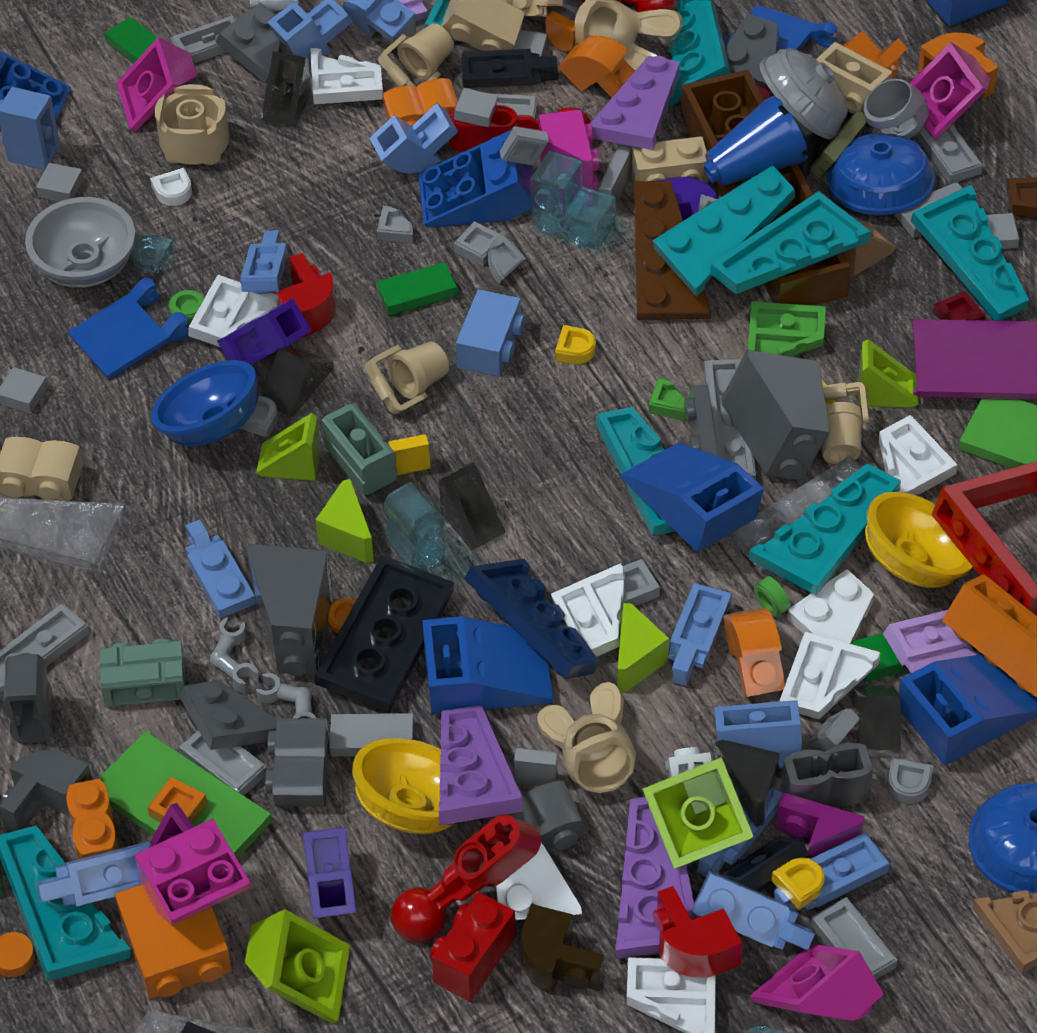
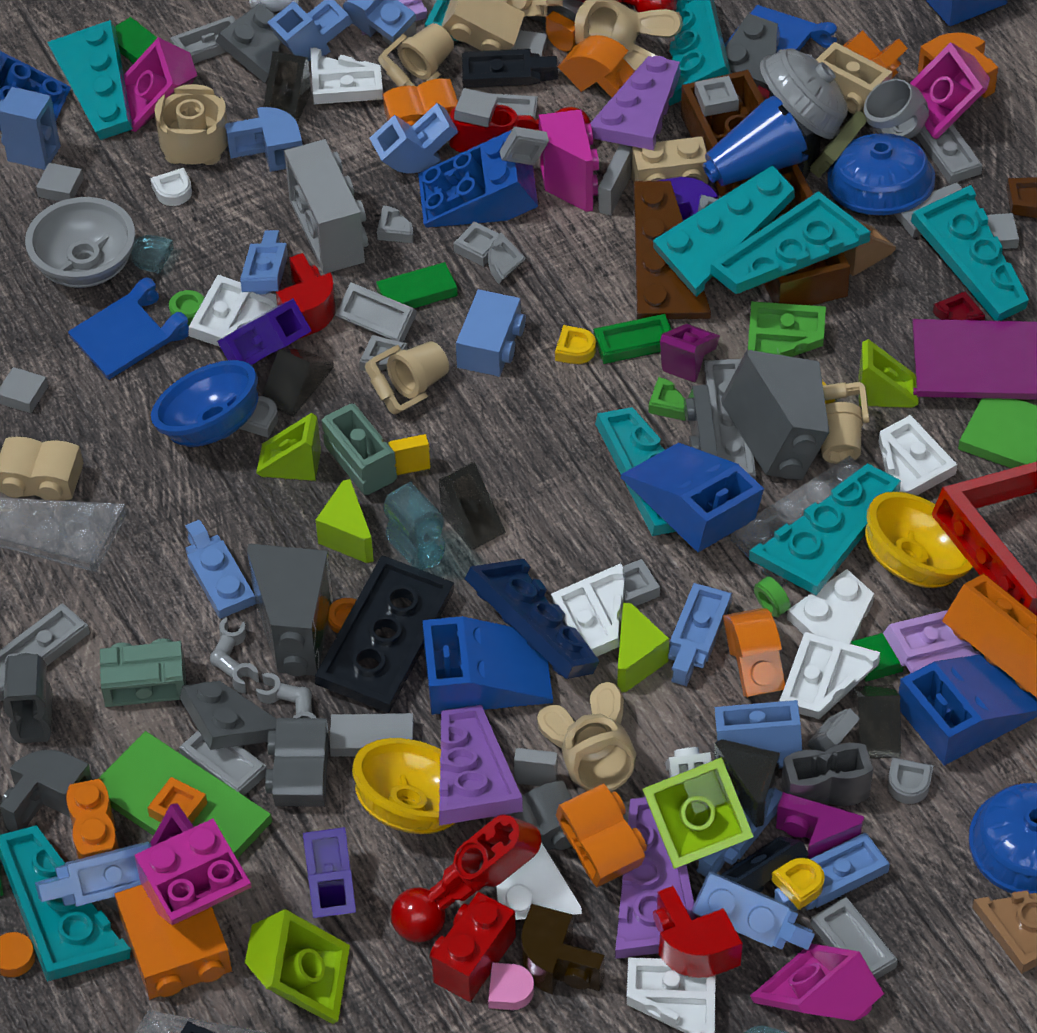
(96, 76): none -> teal wing
(268, 133): none -> medium blue brick
(326, 206): none -> light grey brick
(376, 313): none -> light grey tile
(377, 346): none -> light grey tile
(510, 987): none -> bright pink tile
(567, 208): clear light blue brick -> none
(601, 835): none -> orange brick
(631, 338): none -> green tile
(684, 350): none -> magenta slope
(716, 96): none -> light grey tile

